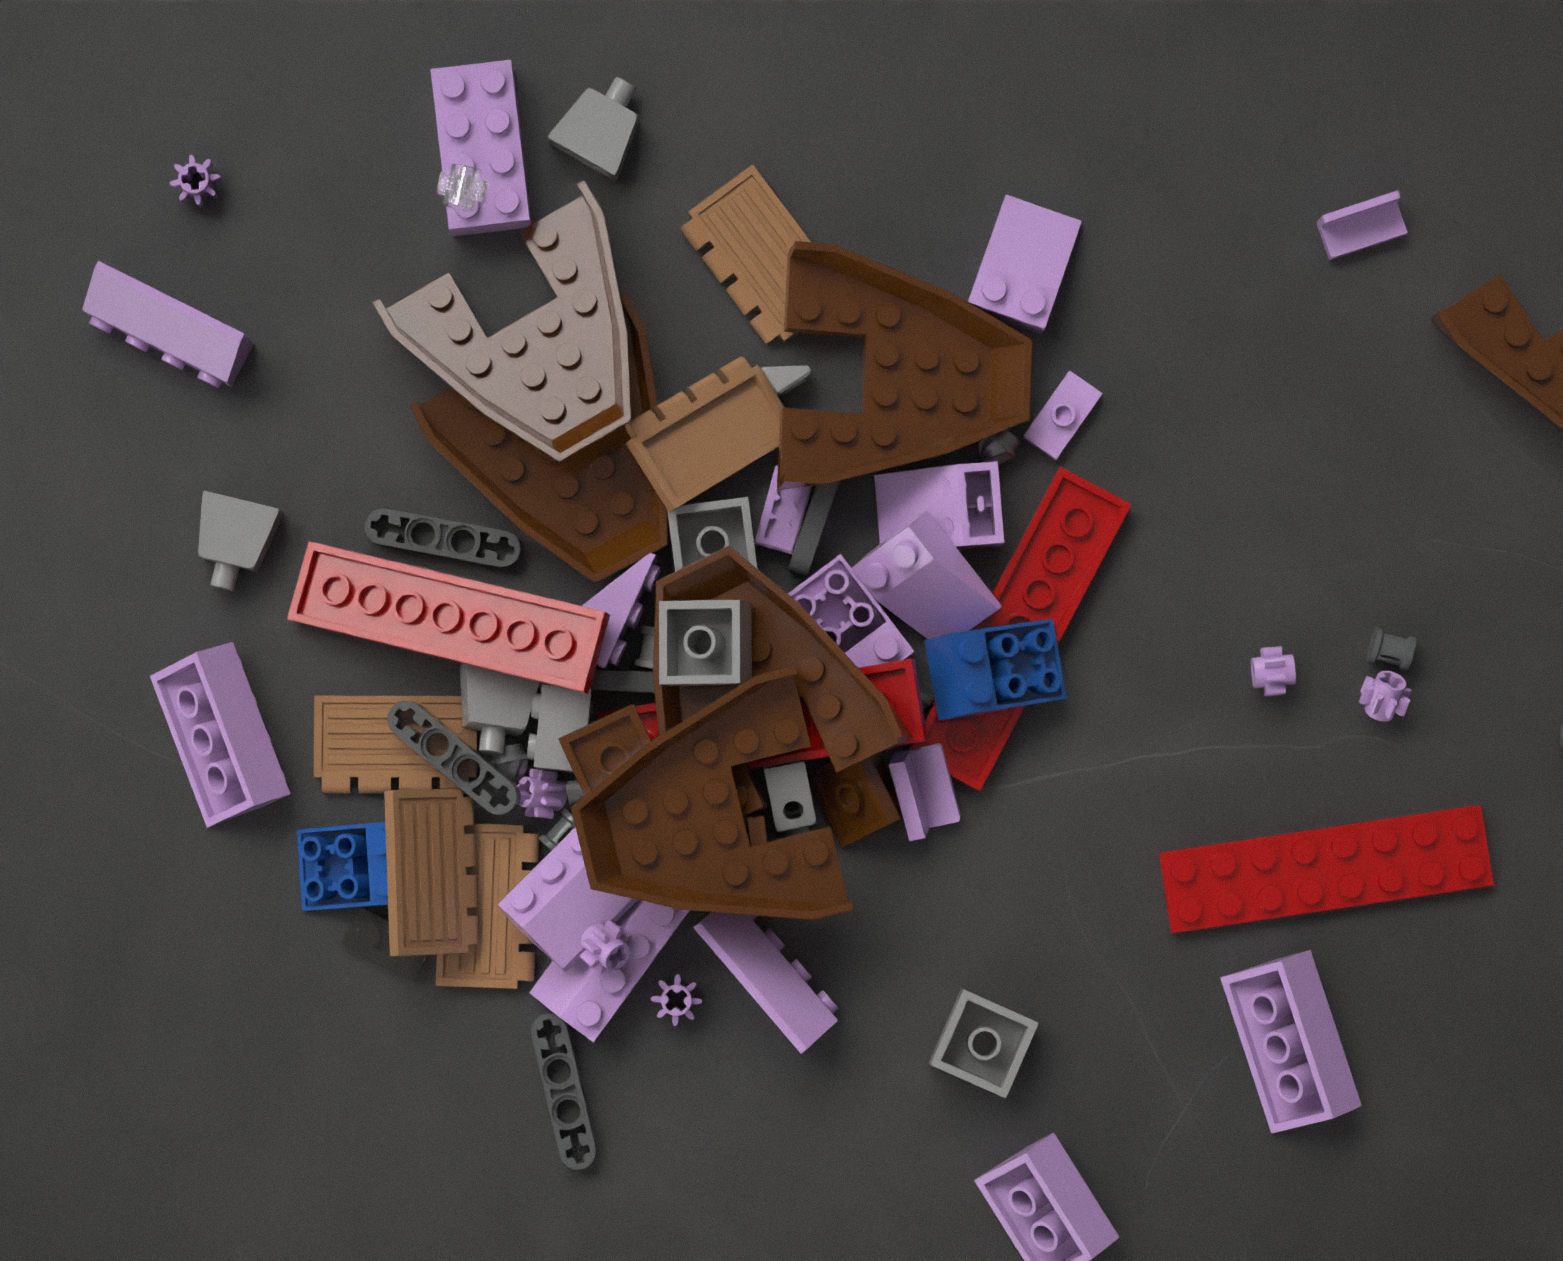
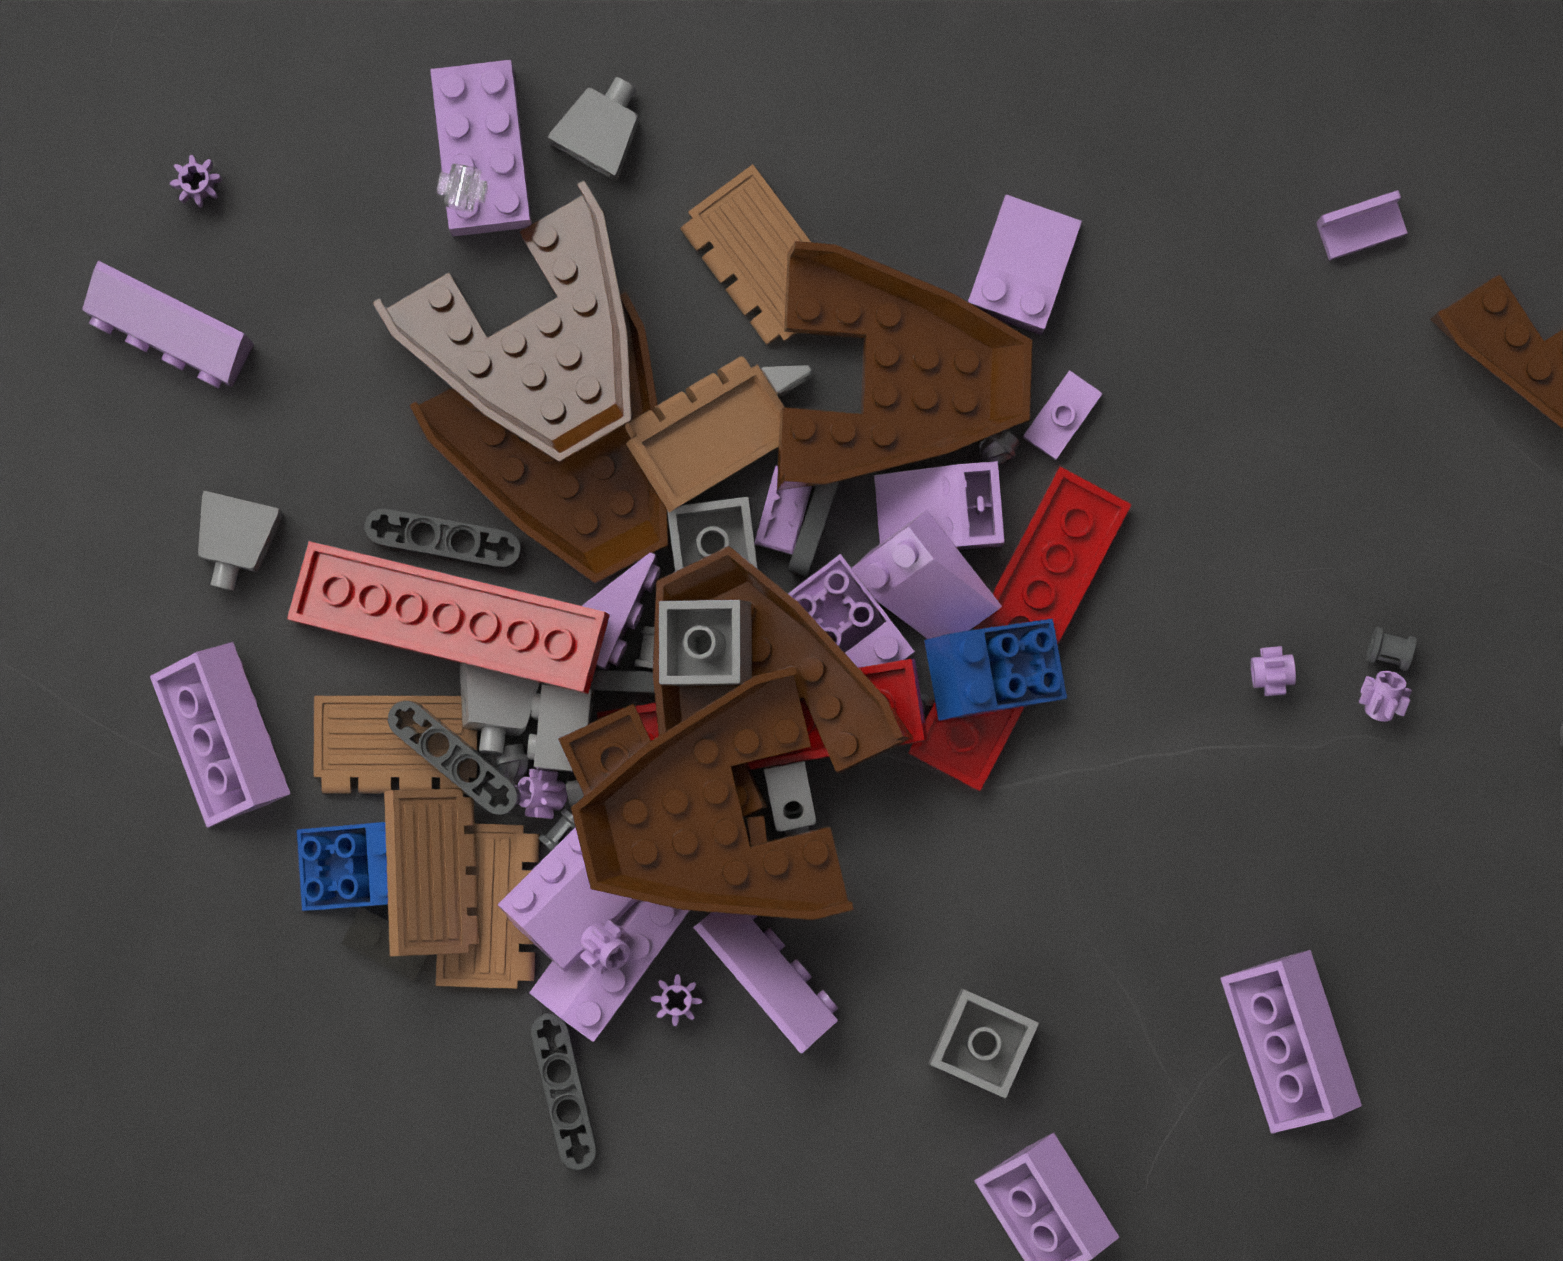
(857, 798): reddish brown bracket -> none
(924, 789): lavender panel -> none
(1325, 869): red plate -> none

